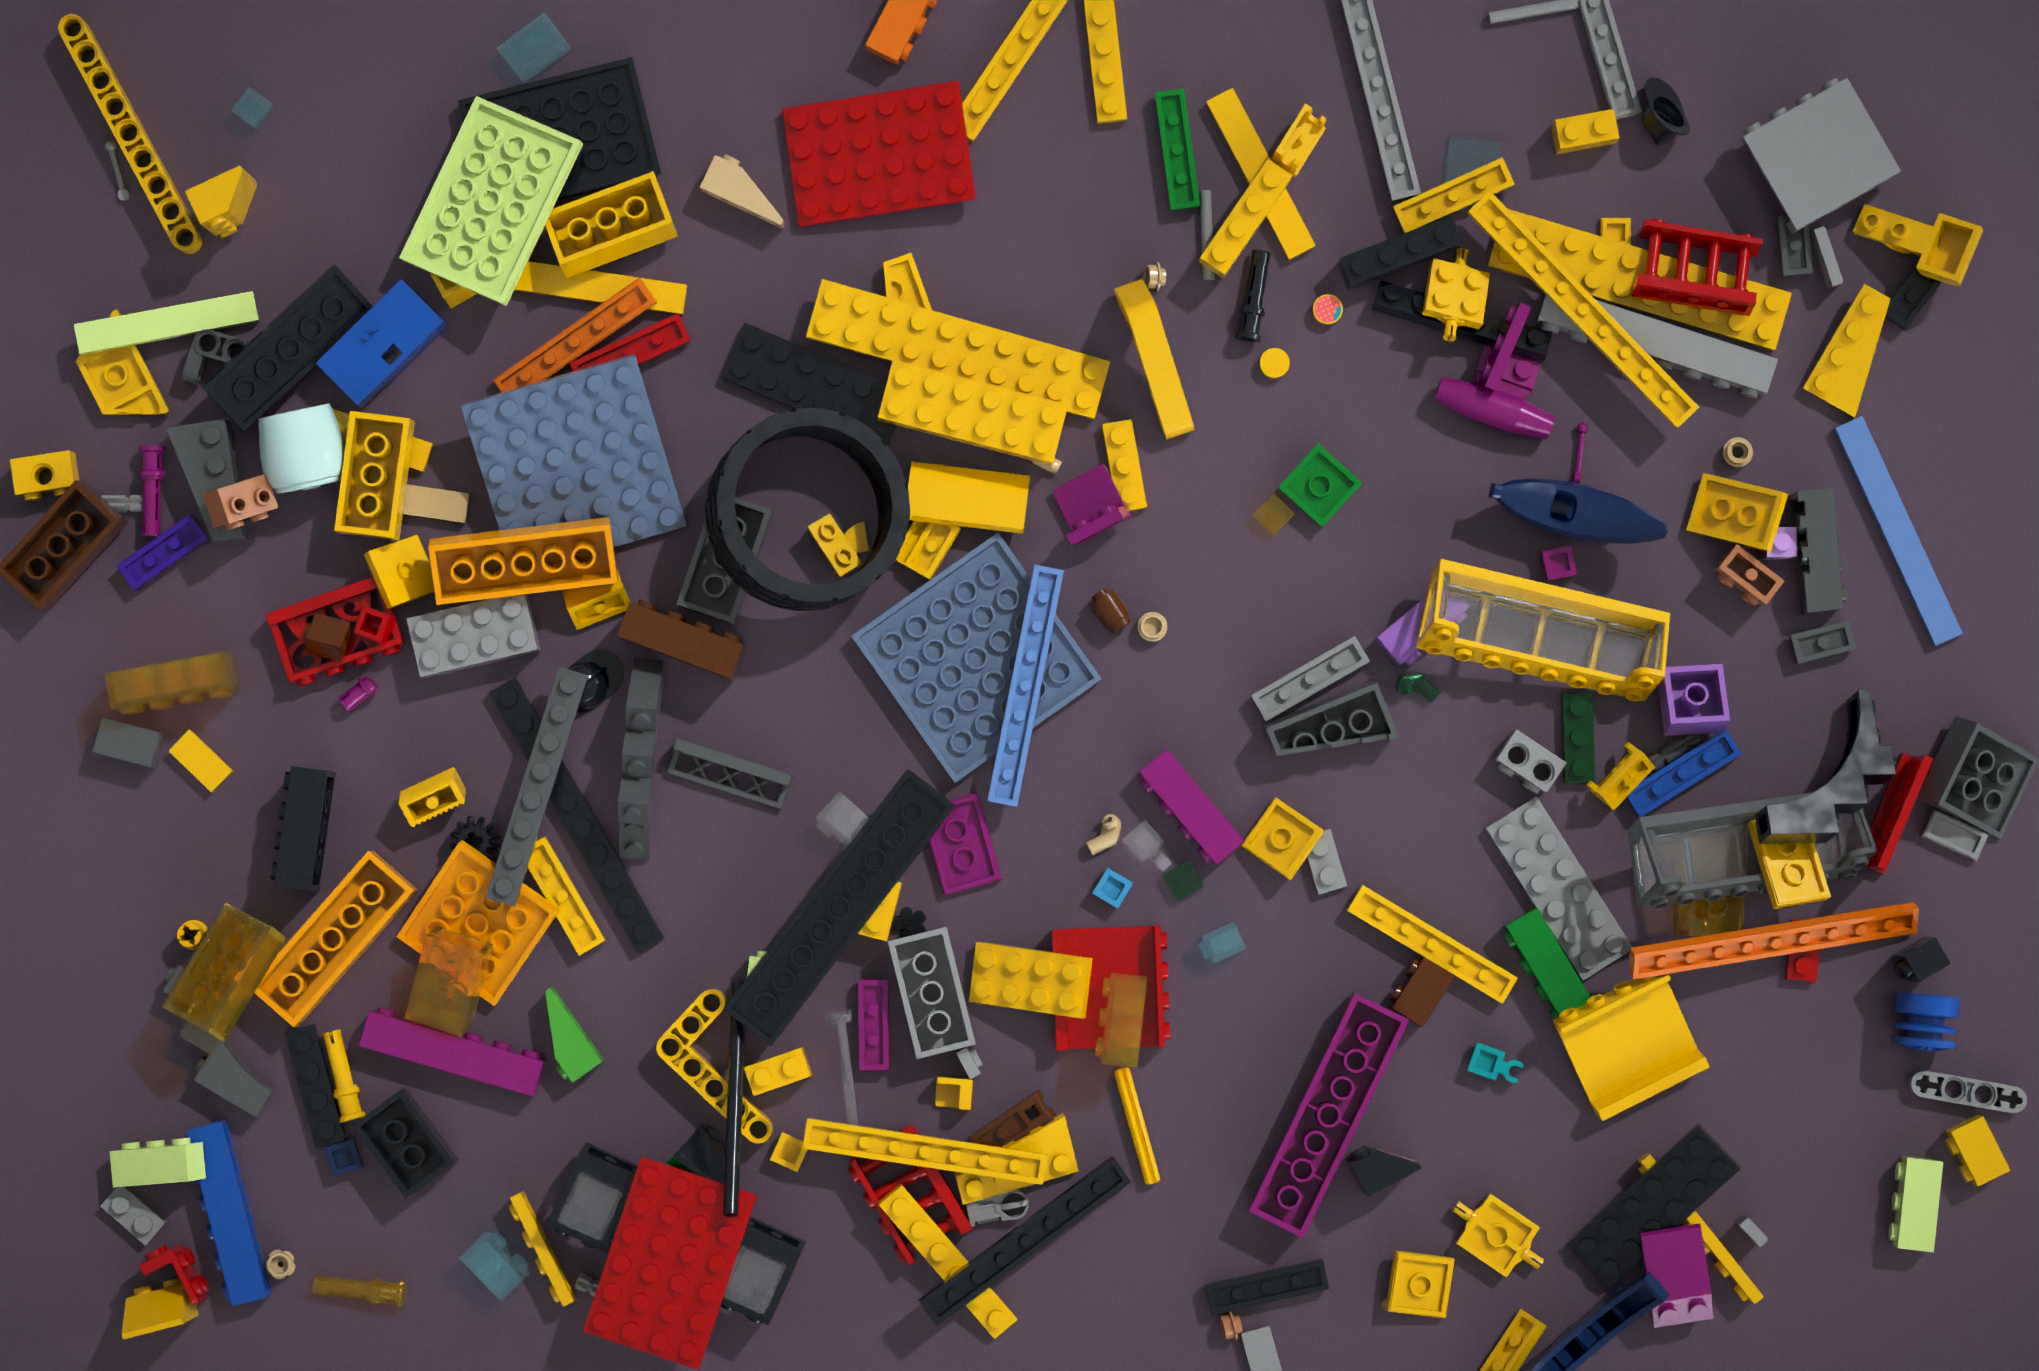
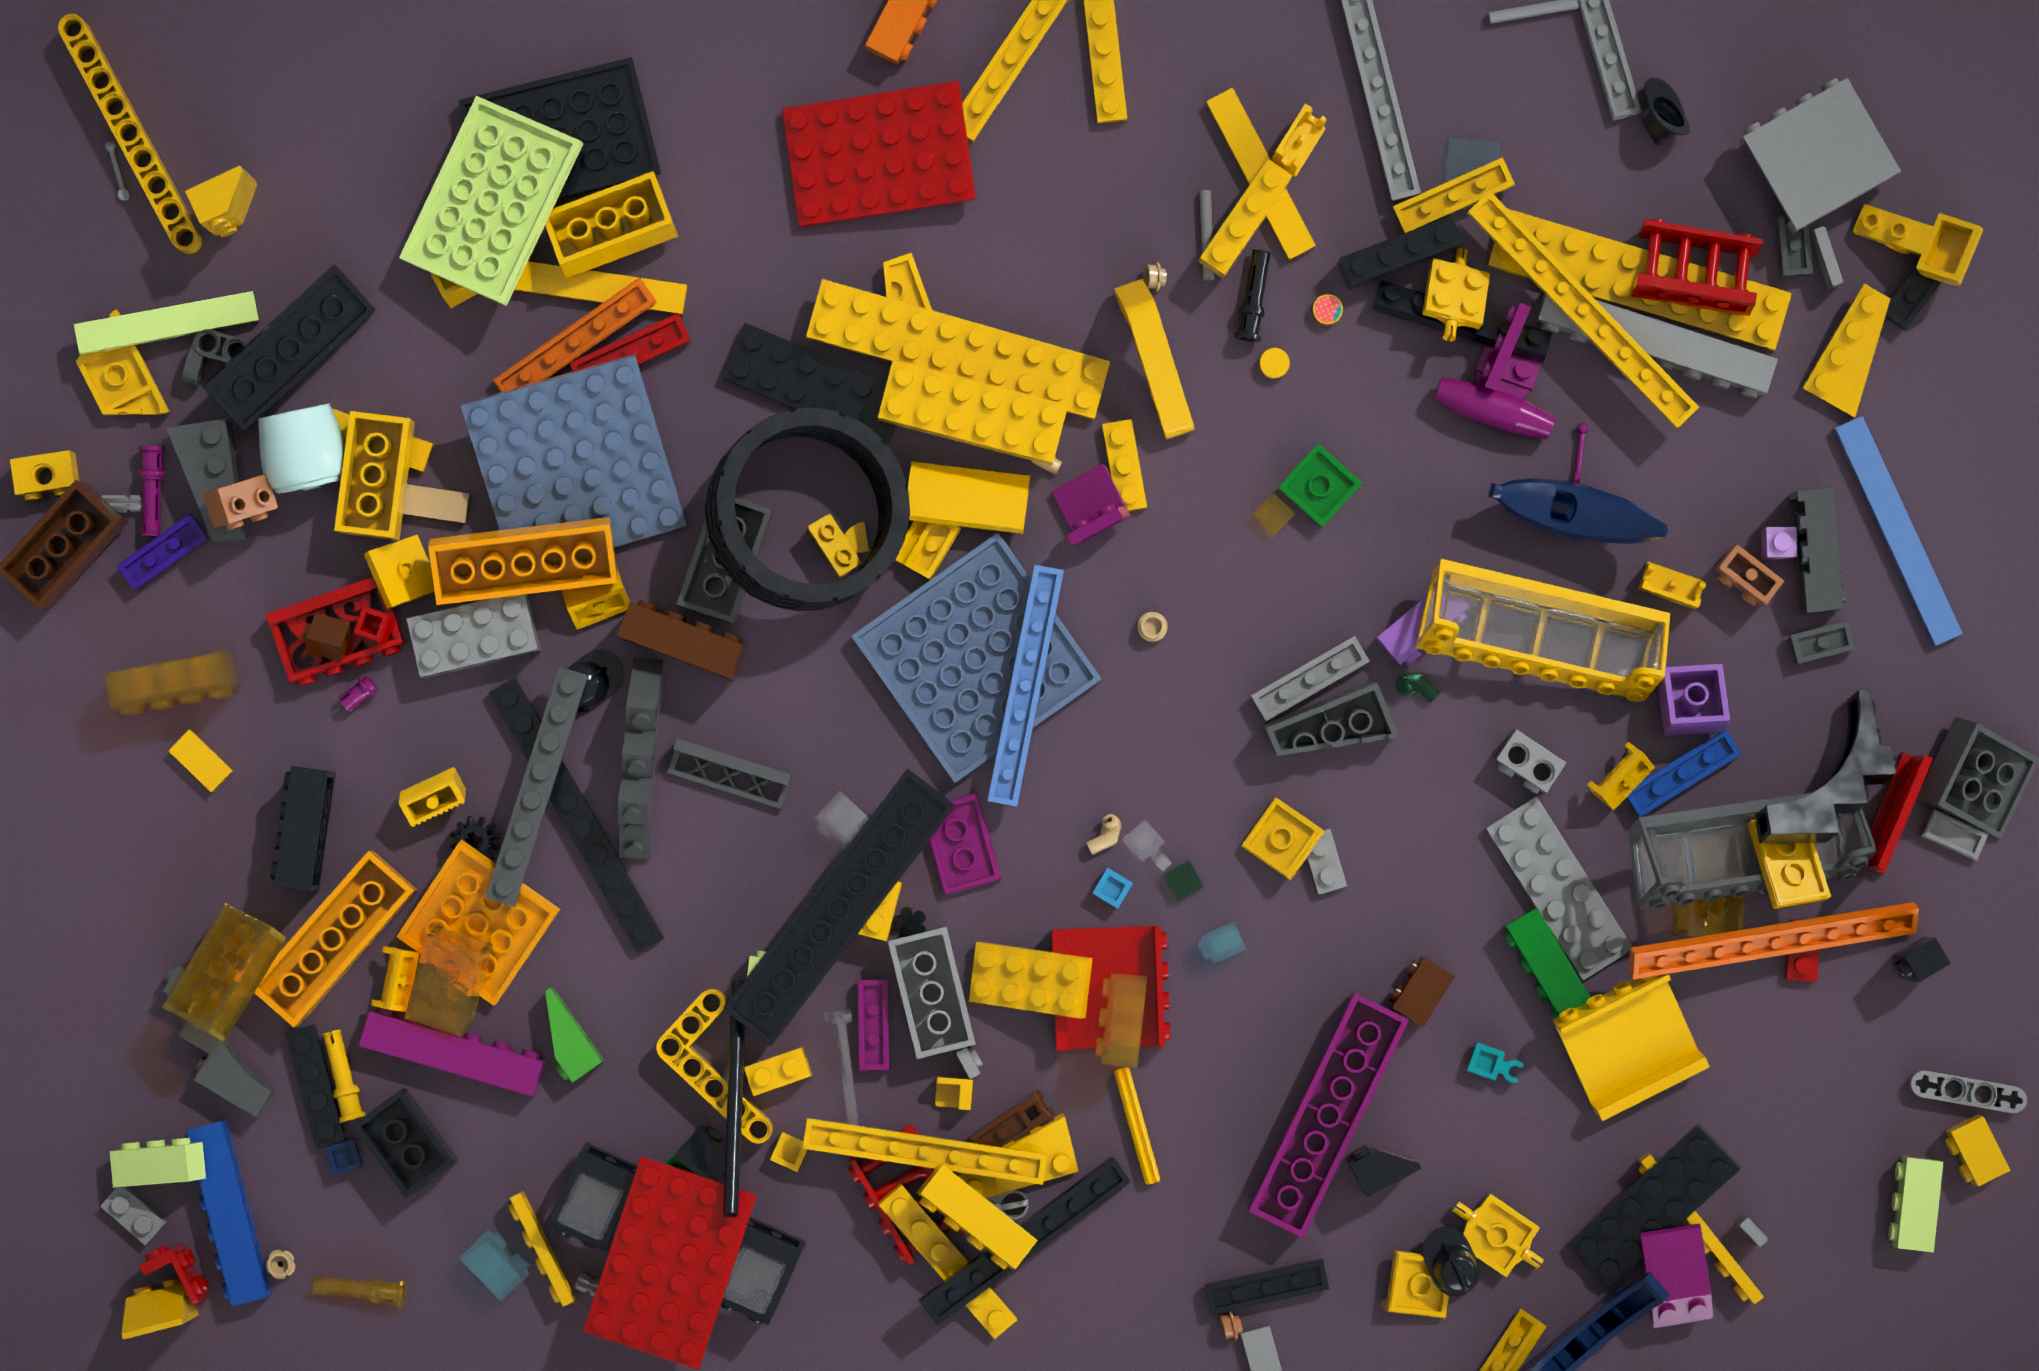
(128, 742): dark grey panel -> none
(192, 925): yellow bush -> none
(252, 108): clear light blue plate -> none
(381, 344): blue brick -> none
(398, 979): none -> yellow hinge
(534, 48): clear light blue plate -> none
(562, 893): yellow plate -> none
(732, 185): tan slope -> none
(976, 1217): none -> yellow brick
(1110, 610): reddish brown brick -> none
(1177, 149): green plate -> none
(1191, 807): magenta brick -> none
(1432, 944): yellow plate -> none
(1451, 1261): none -> black piece
(1559, 563): magenta plate -> none
(1578, 737): dark green plate -> none
(1585, 131): yellow brick -> none
(1616, 229): yellow tile -> none
(1671, 585): none -> yellow hinge
(1673, 750): dark grey axle -> none
(1737, 512): yellow plate -> none
(1744, 445): tan plate -> none
(1926, 1021): blue wheel -> none

